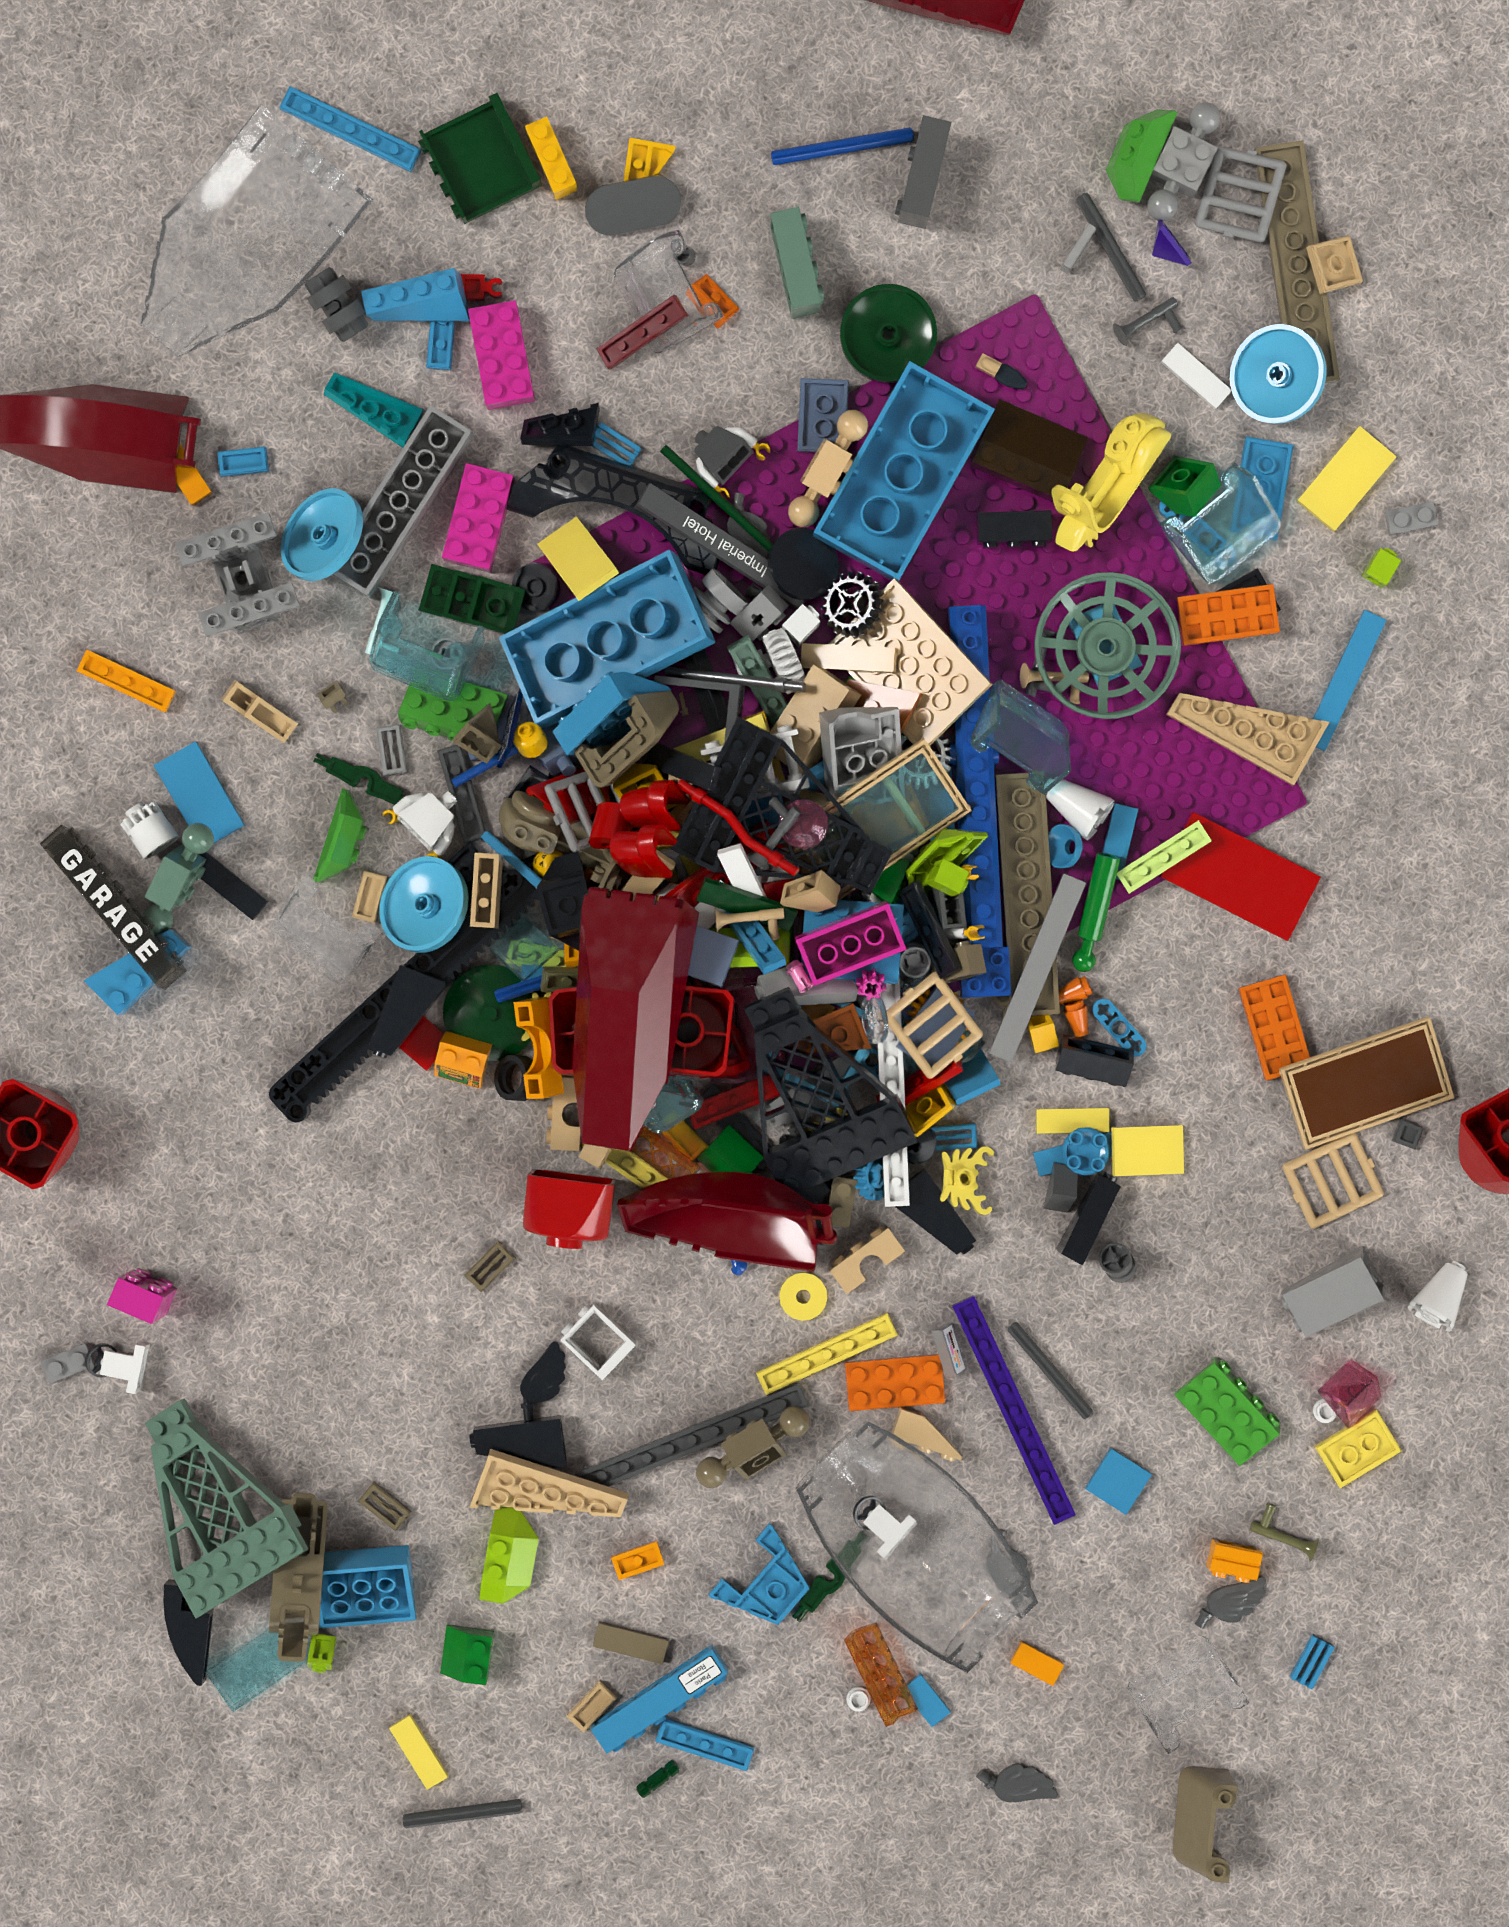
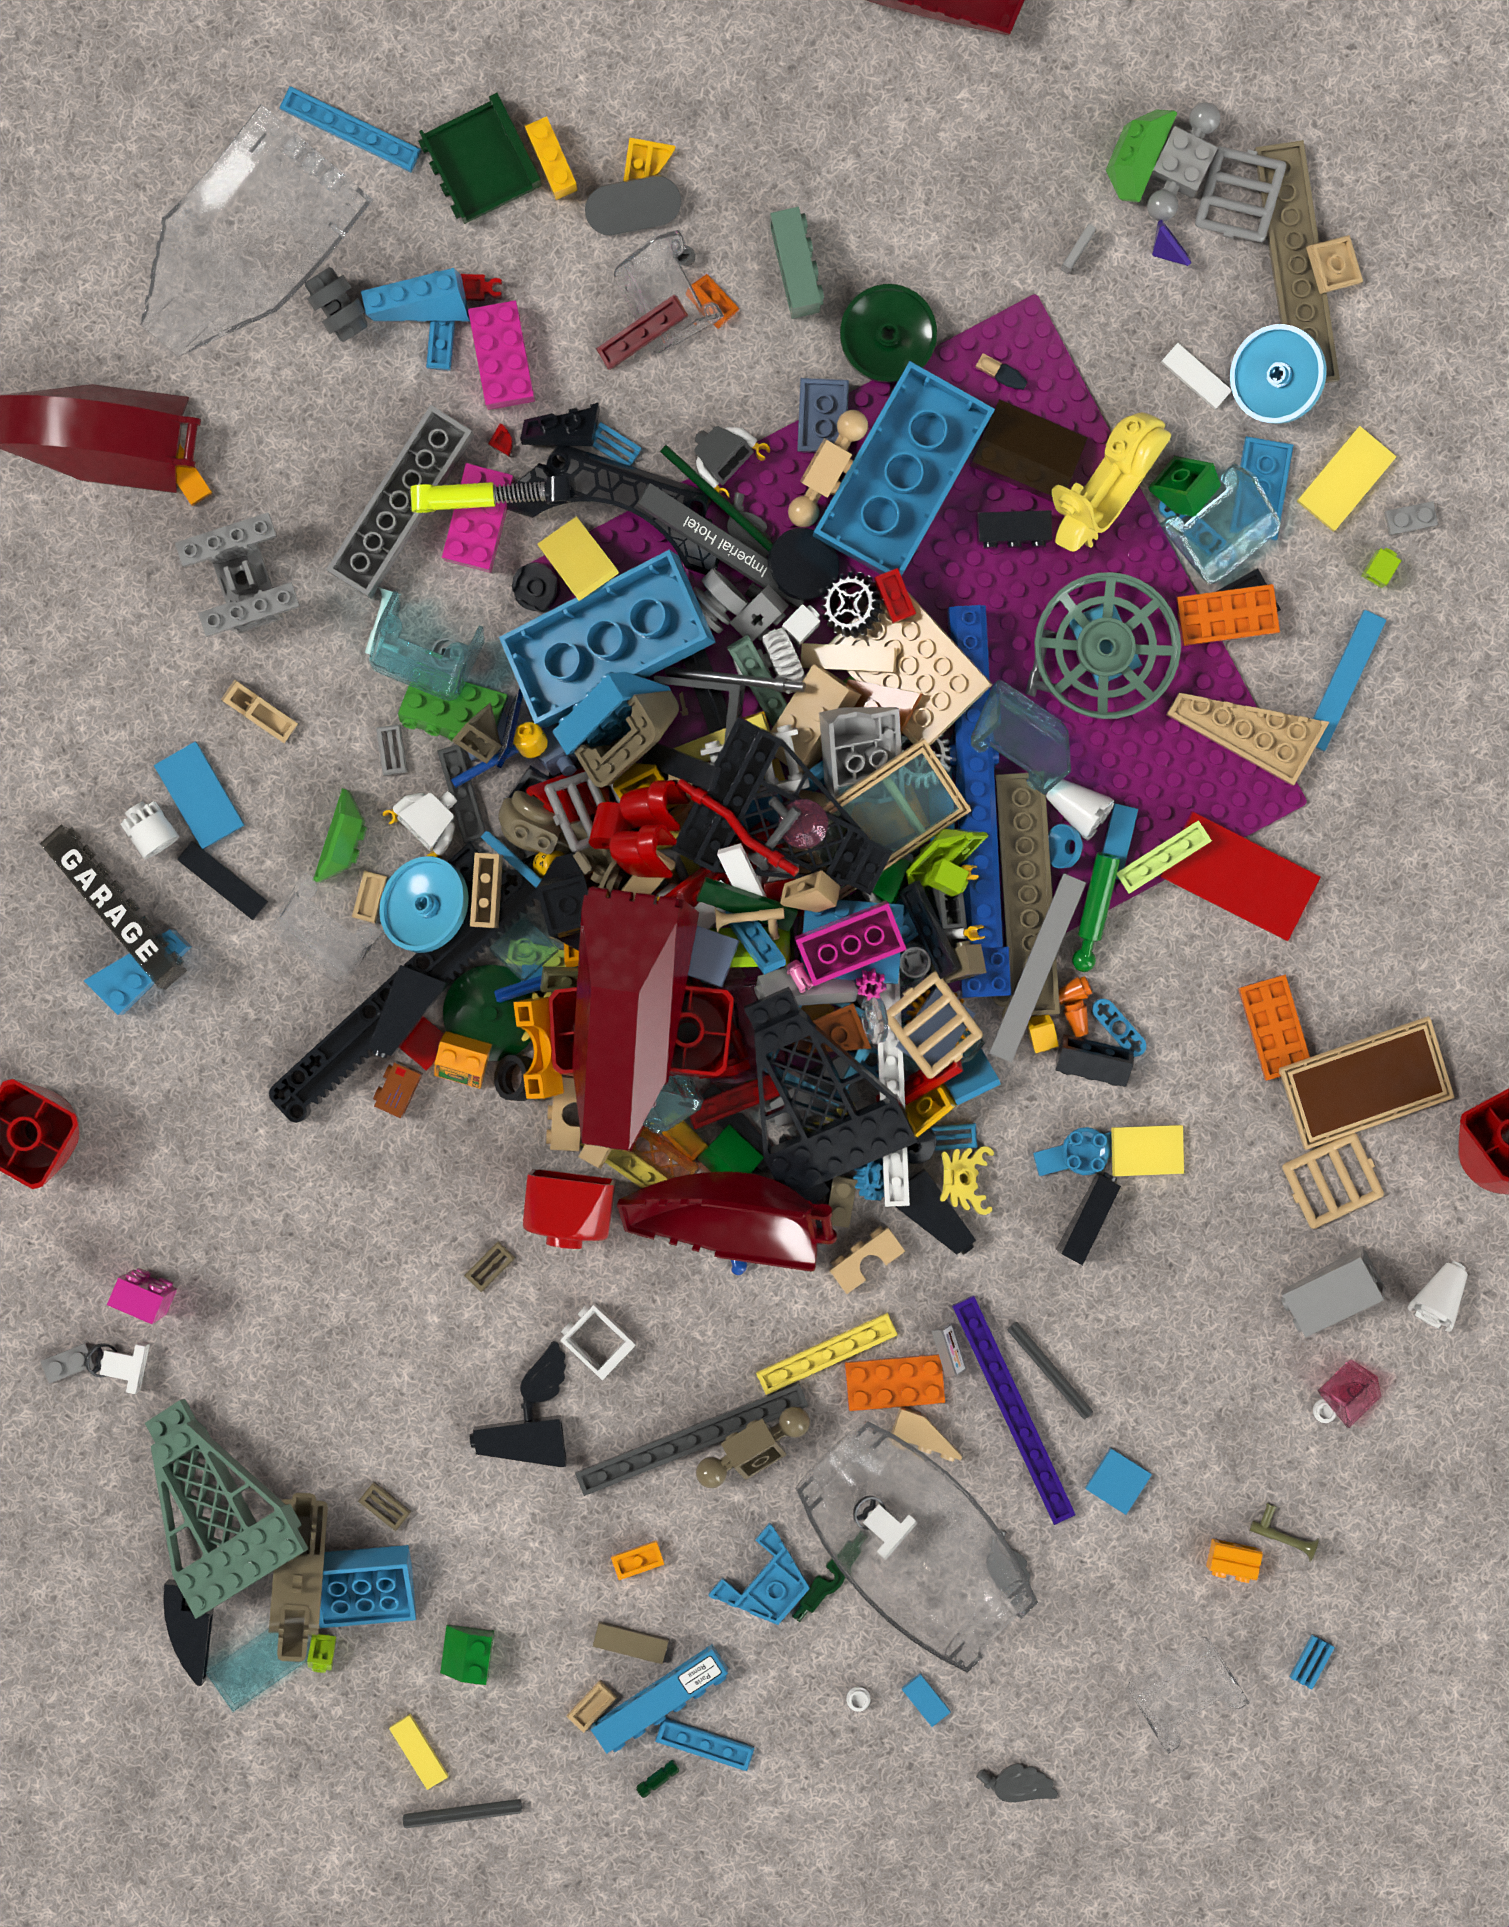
(126, 681): light orange plate -> none
(177, 875): sand green brick -> none
(243, 461): dark azure tile -> none
(321, 534): medium azure dish -> none
(331, 695): dark tan tile -> none
(353, 775): dark green piece -> none
(379, 410): teal wing -> none
(397, 1089): none -> dark orange brick
(429, 498): none -> piece
(471, 599): dark green slope -> none
(502, 440): none -> red tile
(508, 1556): lime wedge -> none
(537, 1488): tan wing -> none
(585, 862): none -> dark tan tile
(813, 1306): light yellow tile -> none
(842, 146): blue axle -> none
(874, 1678): clear orange fence -> none
(895, 595): none -> red plate
(924, 172): dark grey brick -> none
(1028, 675): tan piece -> none
(1037, 1663): light orange tile -> none
(1061, 1188): dark grey slope -> none
(1069, 1119): light yellow tile -> none
(1111, 247): dark grey axle -> none
(1117, 1262): dark grey wheel -> none
(1164, 308): dark grey piece -> none
(1198, 1796): dark tan windscreen -> none
(1229, 1411): bright green bracket -> none
(1232, 1601): dark grey animal -> none
(1357, 1448): light yellow tile -> none
(1407, 1134): dark grey tile -> none

